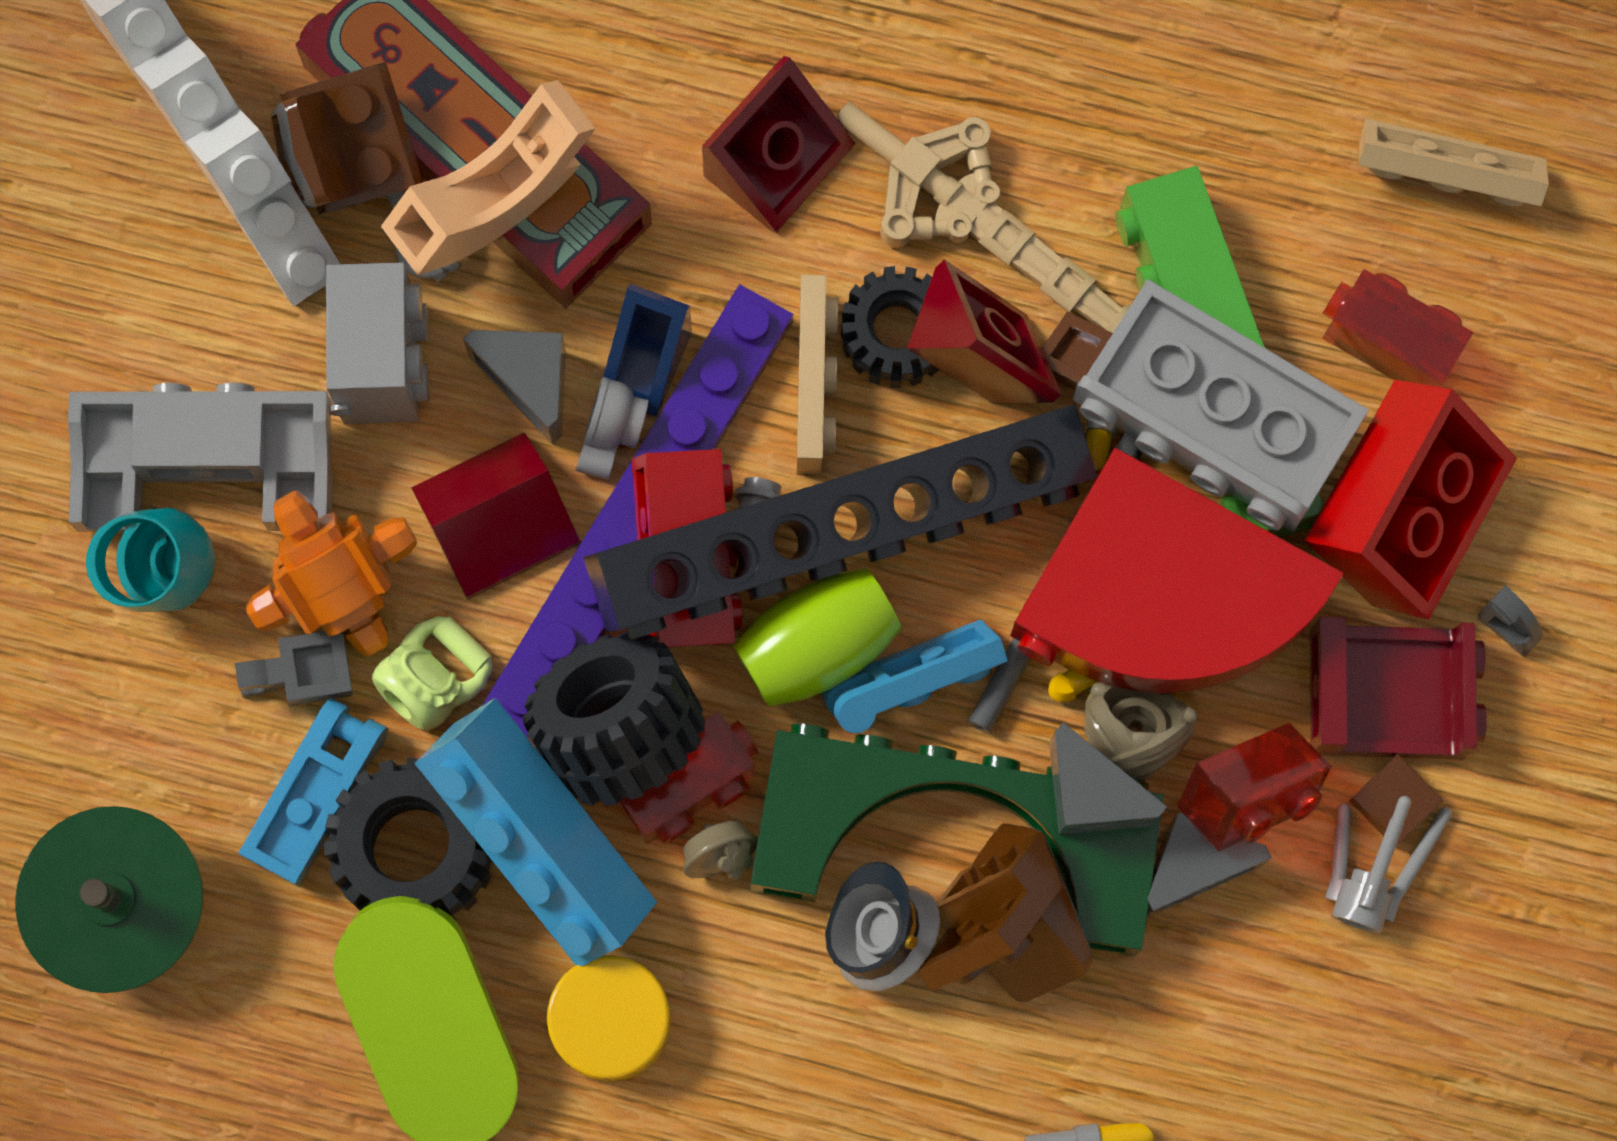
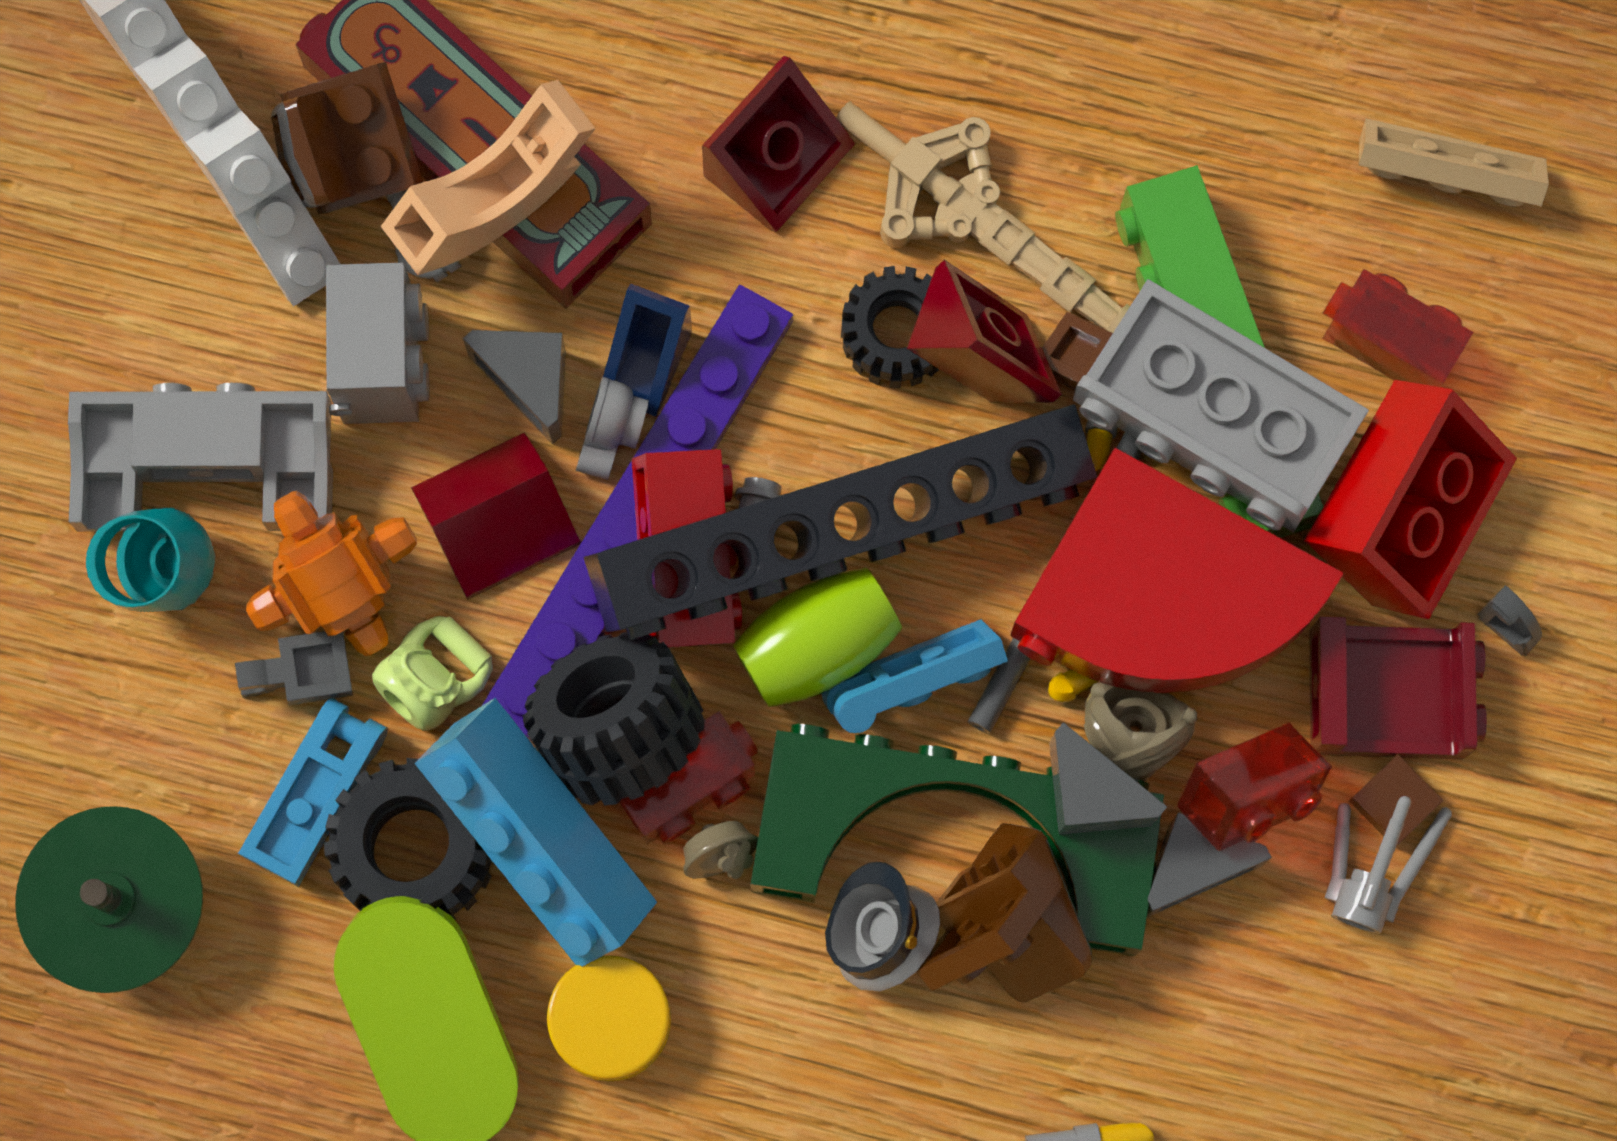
(816, 374): tan plate -> none

